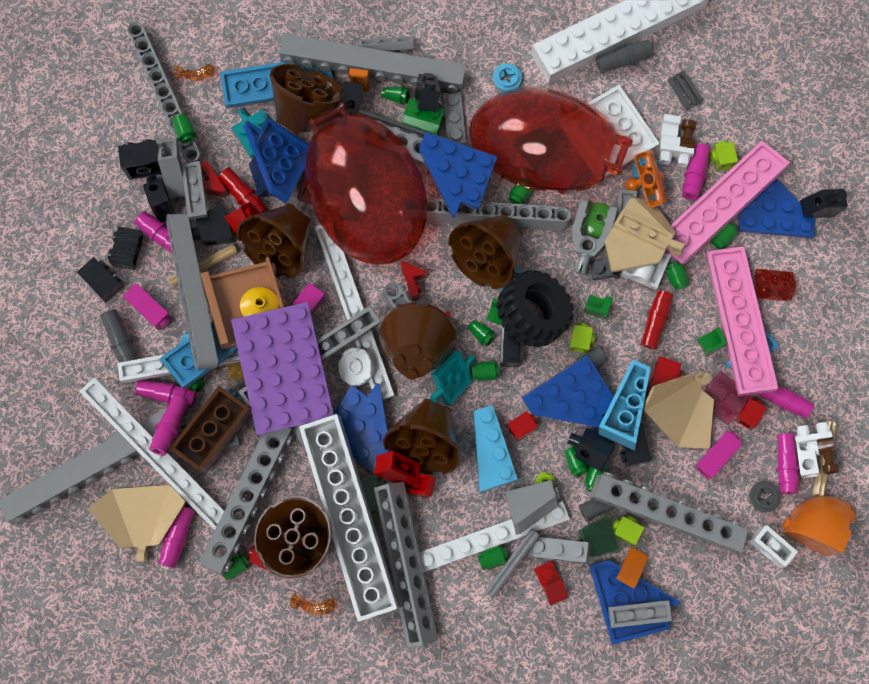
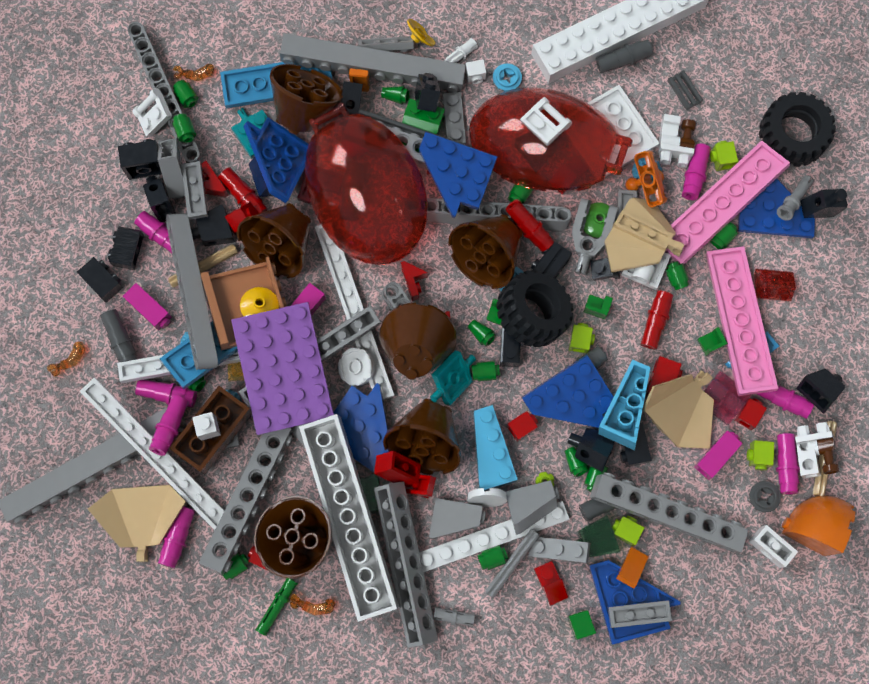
(73, 359): none -> clear orange arm
(156, 116): none -> white plate
(185, 94): none -> green brick
(206, 426): none -> white brick
(276, 606): none -> green pin
(419, 33): none -> yellow dish
(454, 517): none -> light grey slope
(454, 616): none -> light grey pin
(462, 51): none -> white axle
(475, 71): none -> white plate
(490, 498): none -> white tile
(529, 225): none -> red piece
(541, 125): none -> white plate
(553, 260): none -> black brick
(581, 624): none -> green panel
(760, 454): none -> lime brick
(792, 202): none -> light grey pin
(812, 113): none -> black tyre
(821, 388): none -> black torso

